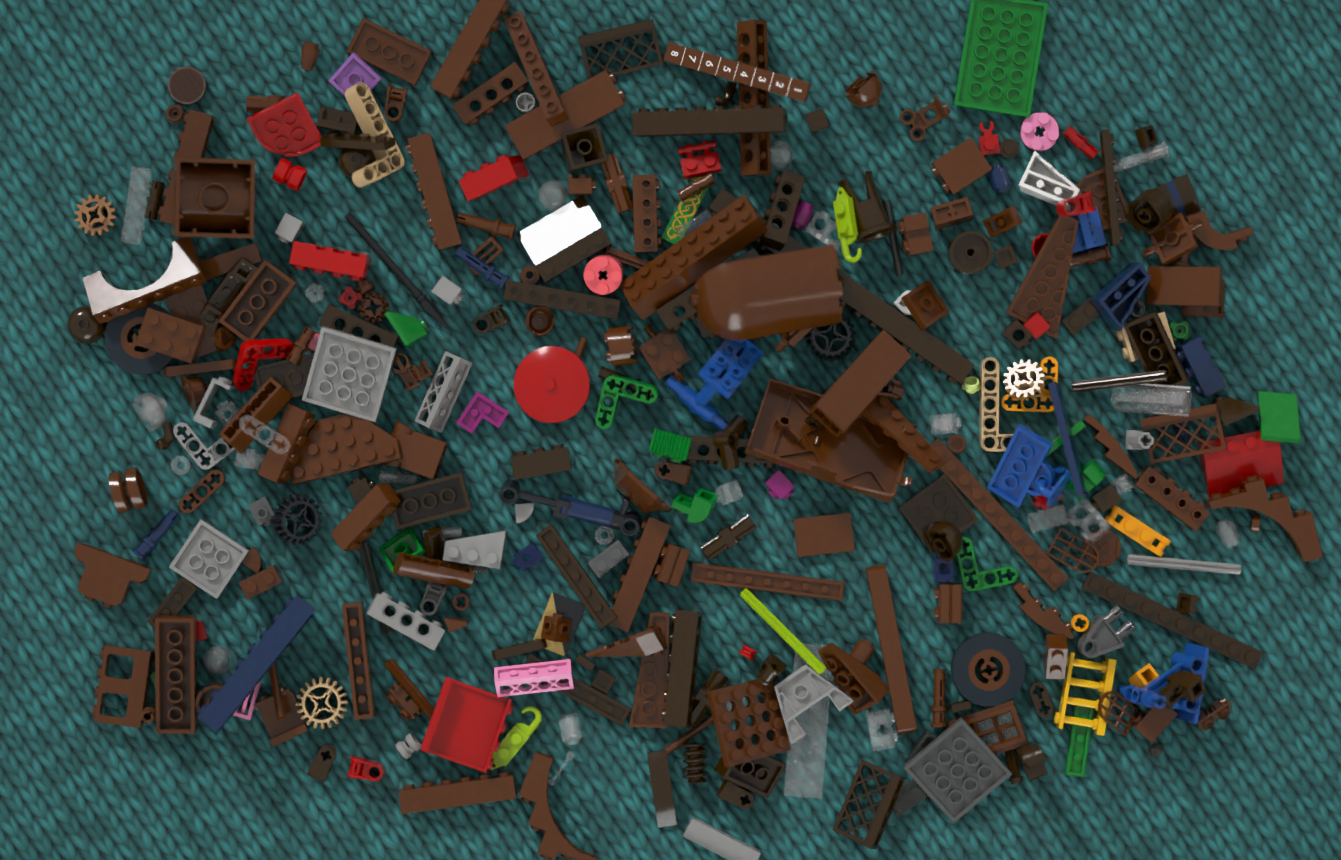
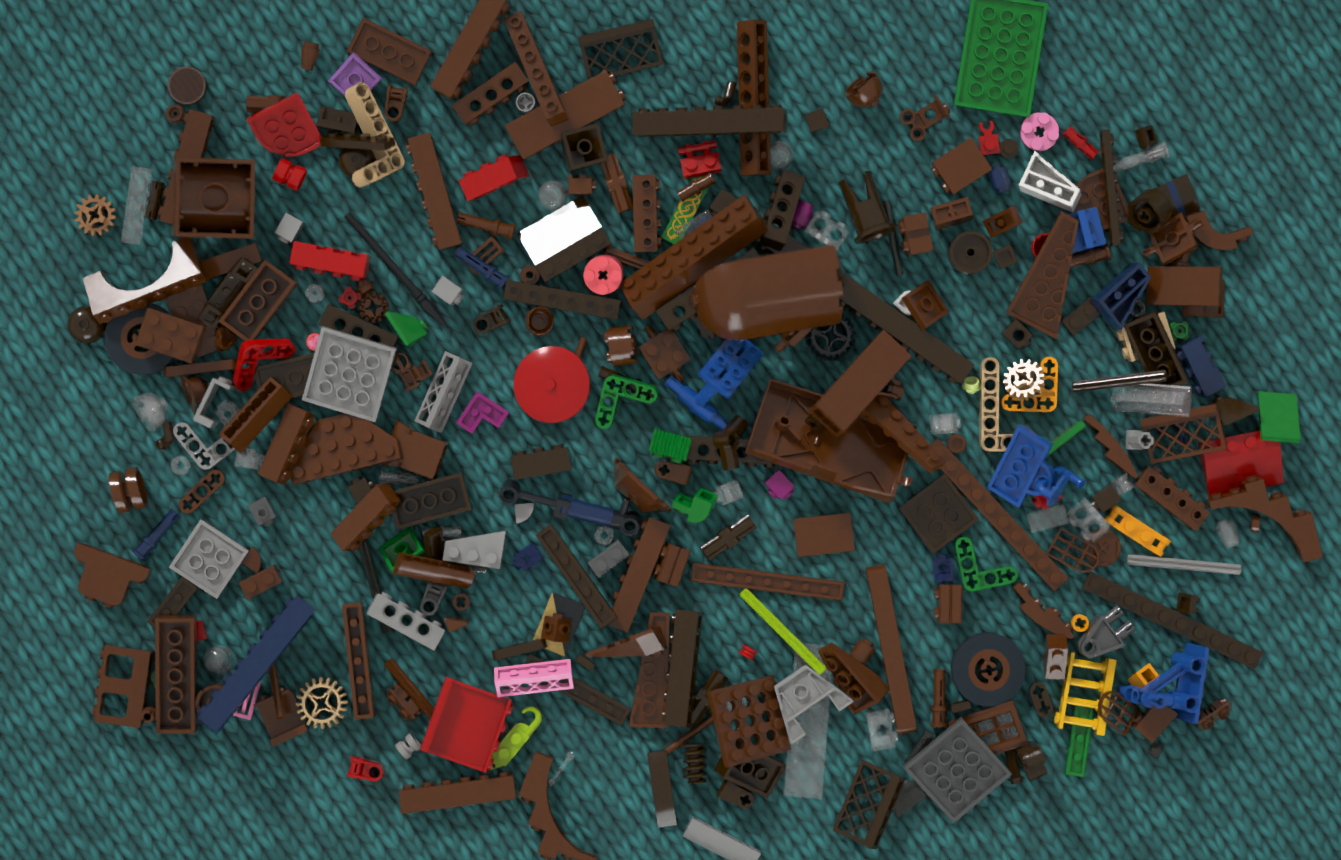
(273, 446): clear beam -> none
(301, 346): reddish brown pin -> none
(304, 505): black gear -> none
(321, 765): dark brown piece -> none
(570, 728): clear brick -> none
(603, 681): dark brown tile -> none
(737, 72): reddish brown tile -> none
(770, 670): dark brown piece -> none
(846, 224): lime plate -> none
(944, 540): dark brown cylinder -> none
(1036, 325): red tile -> none
(1067, 439): dark blue tile -> none
(1078, 205): red piece -> none
(1092, 476): green brick -> none
(1182, 685): dark brown brick -> none

